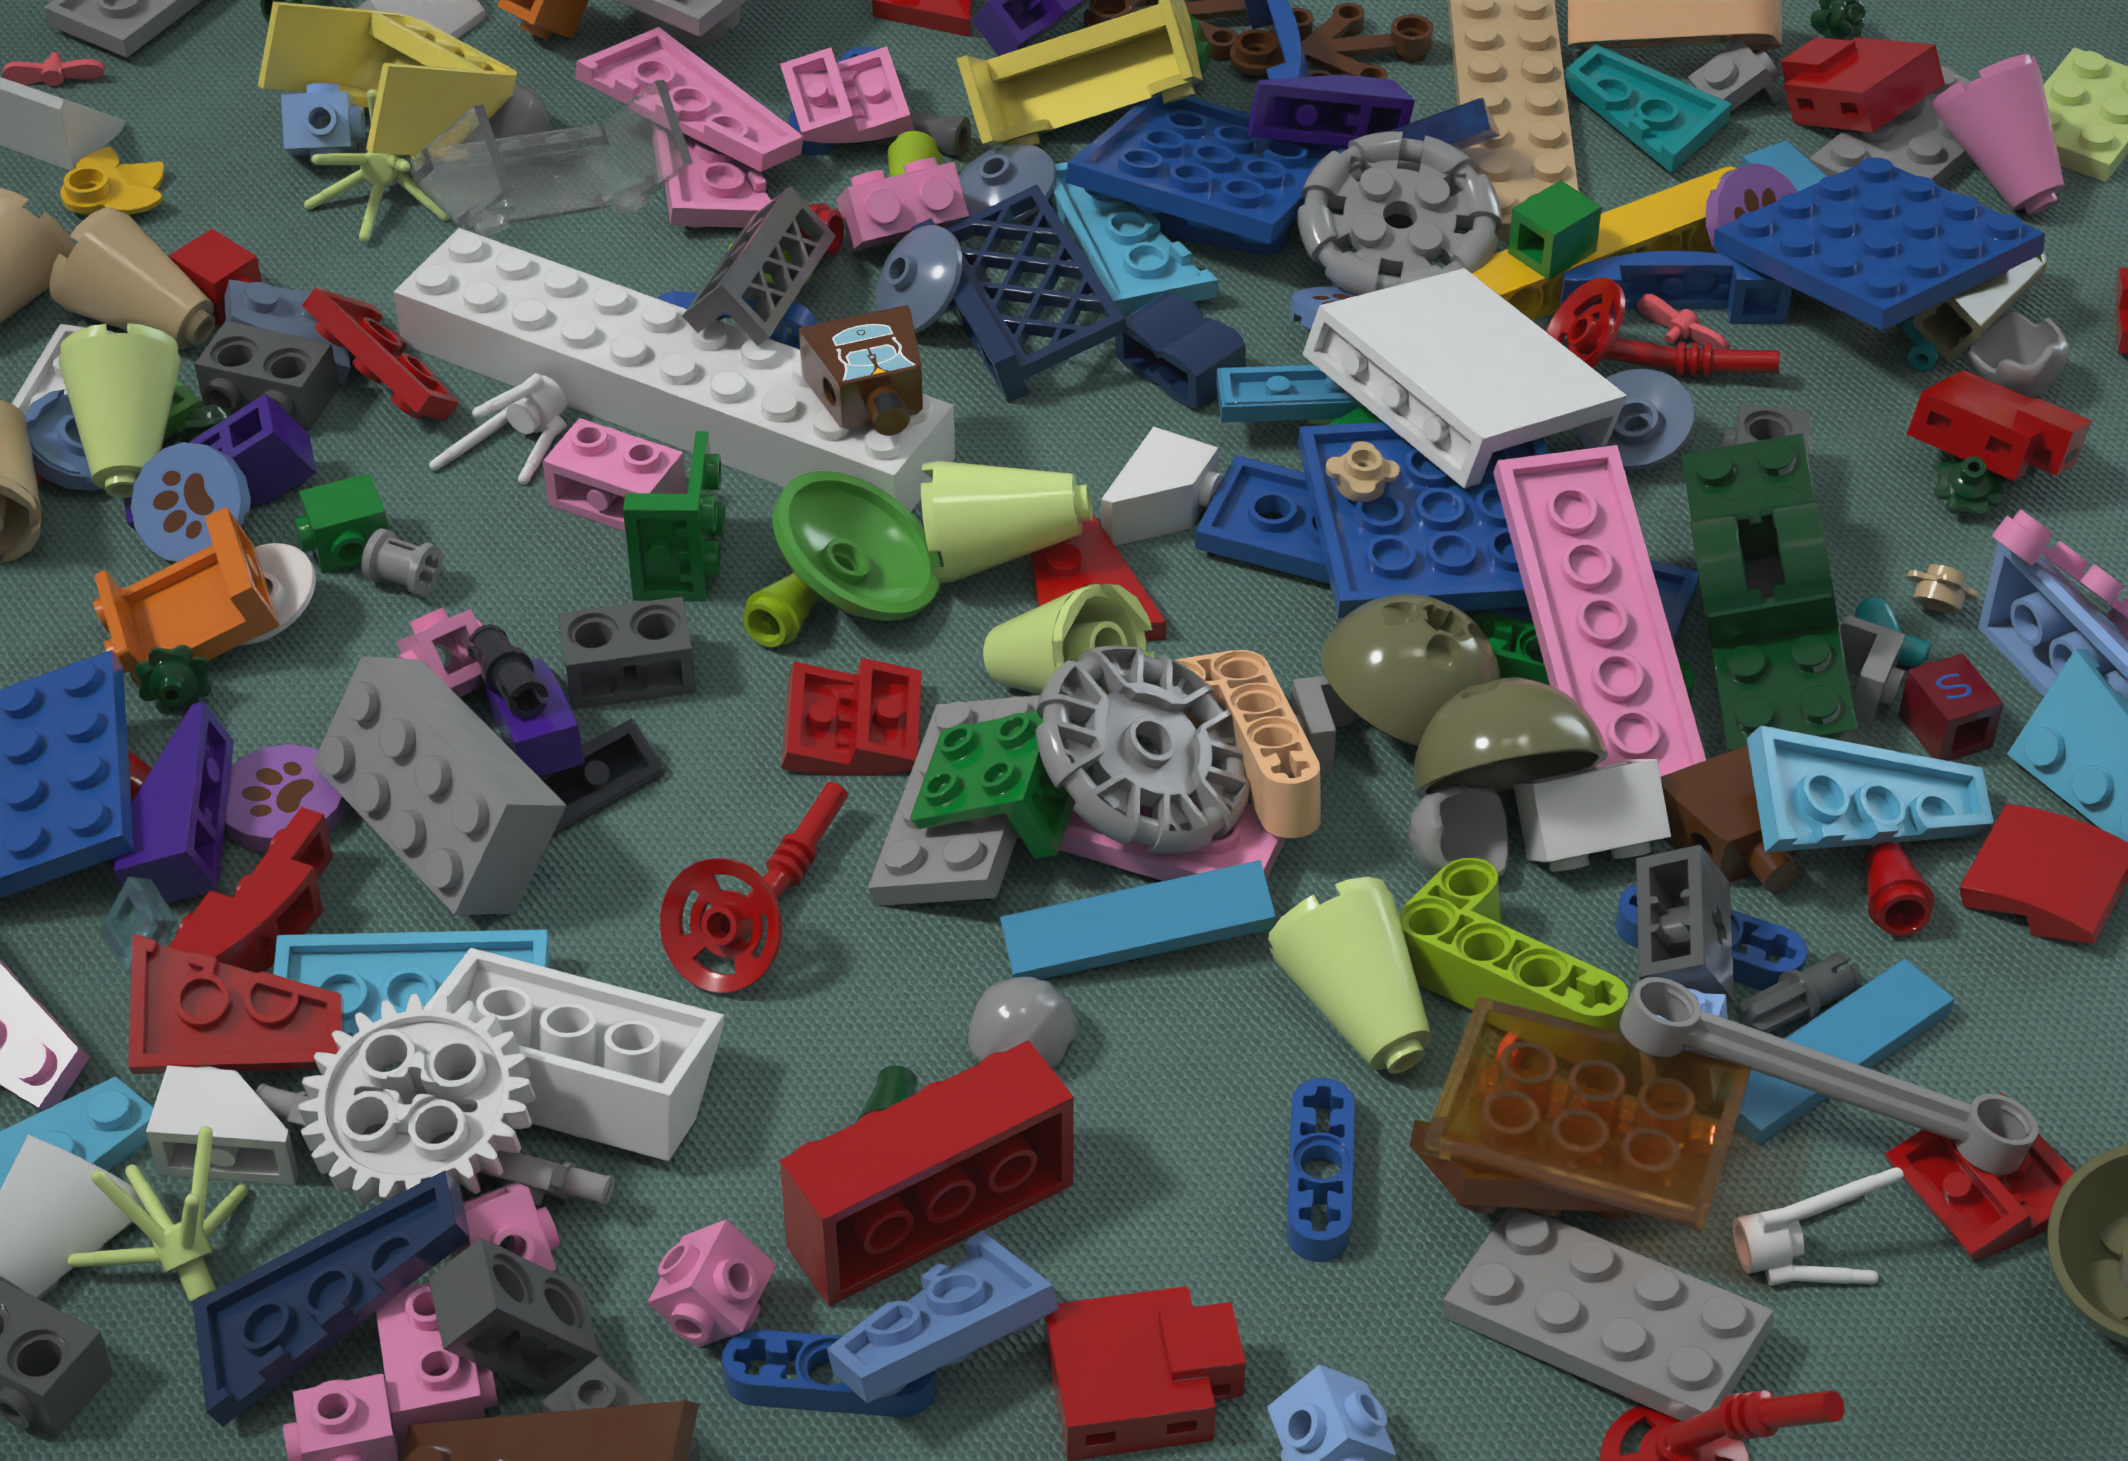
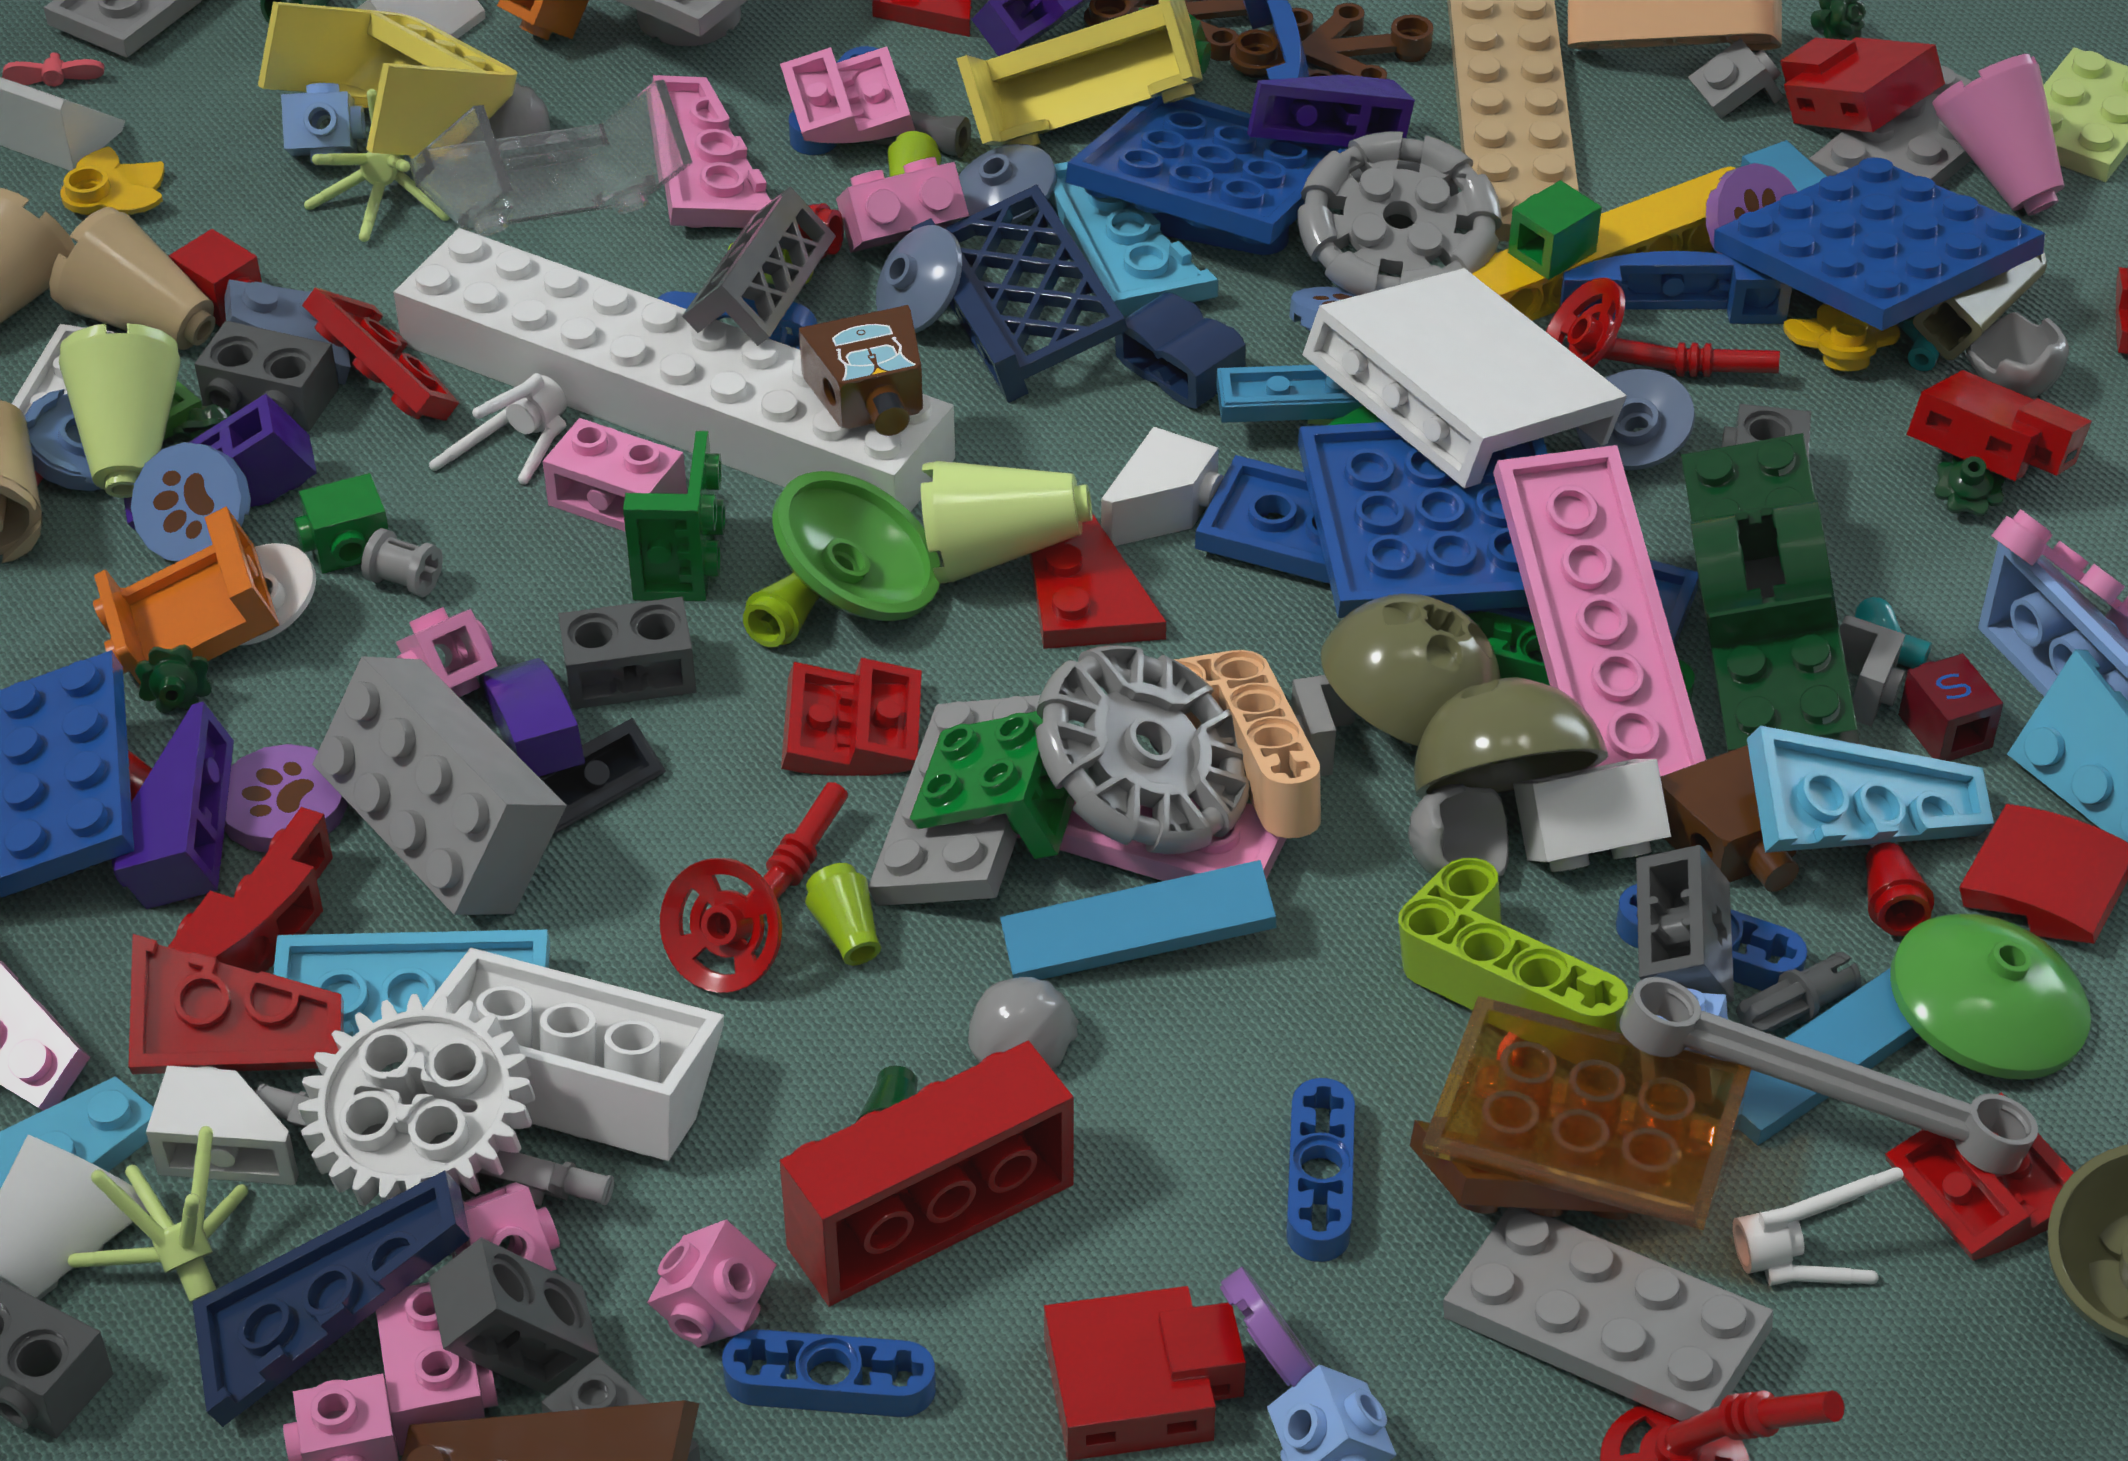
(139, 912): clear light blue plate -> none
(508, 671): black pin -> none
(703, 99): bright pink wing -> none
(843, 908): none -> lime cone
(952, 1316): medium blue wing -> none
(1038, 642): yellowish green cone -> none
(1267, 1327): none -> medium lavender tile
(1357, 971): yellowish green cone -> none
(1362, 472): tan plate -> none
(1457, 126): clear blue slope -> none
(1647, 106): teal wing -> none
(1680, 324): coral piece -> none
(1840, 338): none -> yellow plate
(1941, 589): tan plate -> none
(1990, 996): none -> bright green dish

